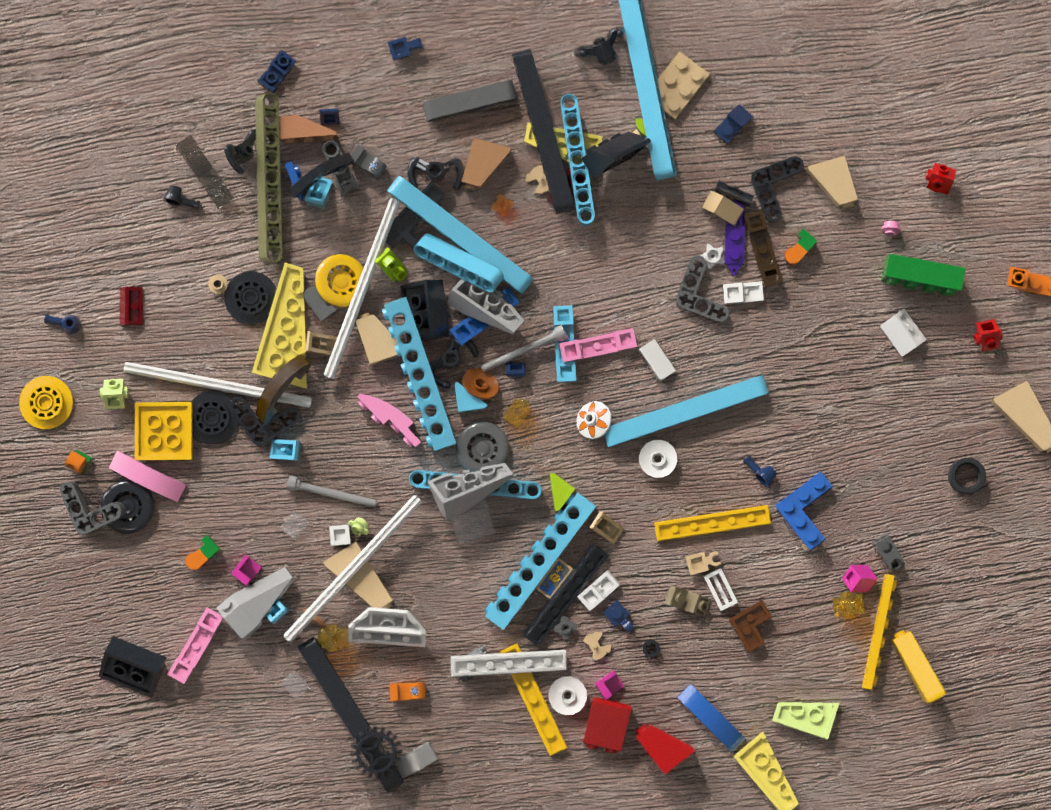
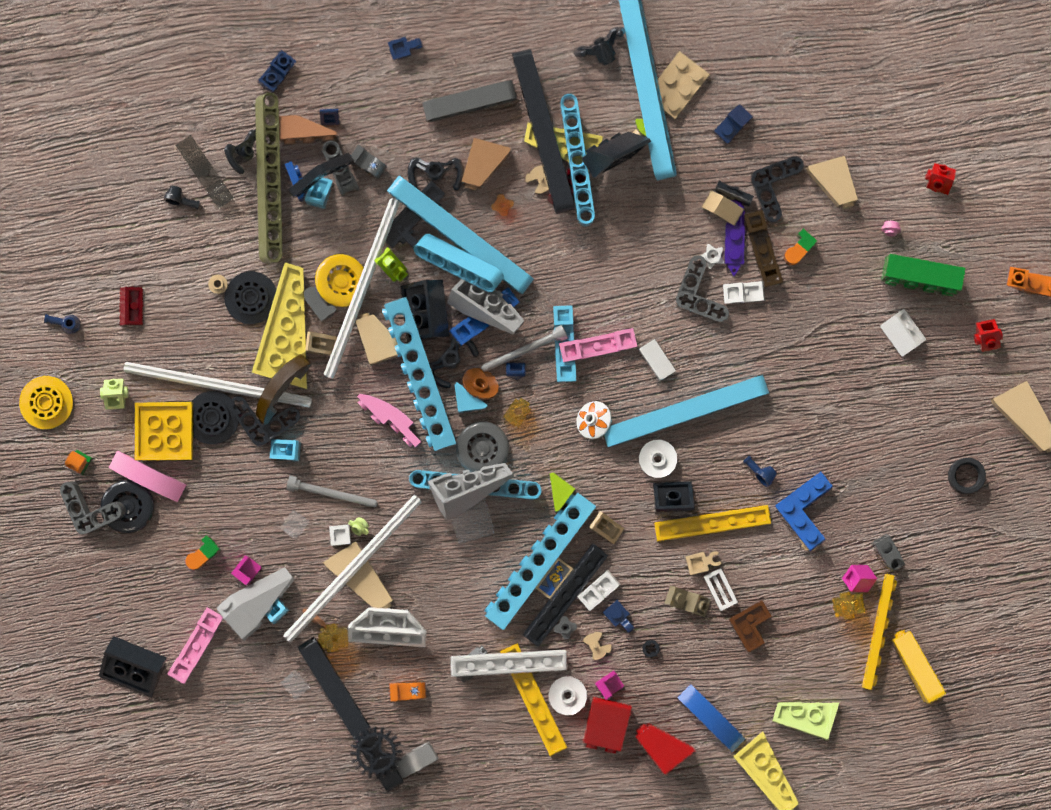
(673, 497): none -> black slope

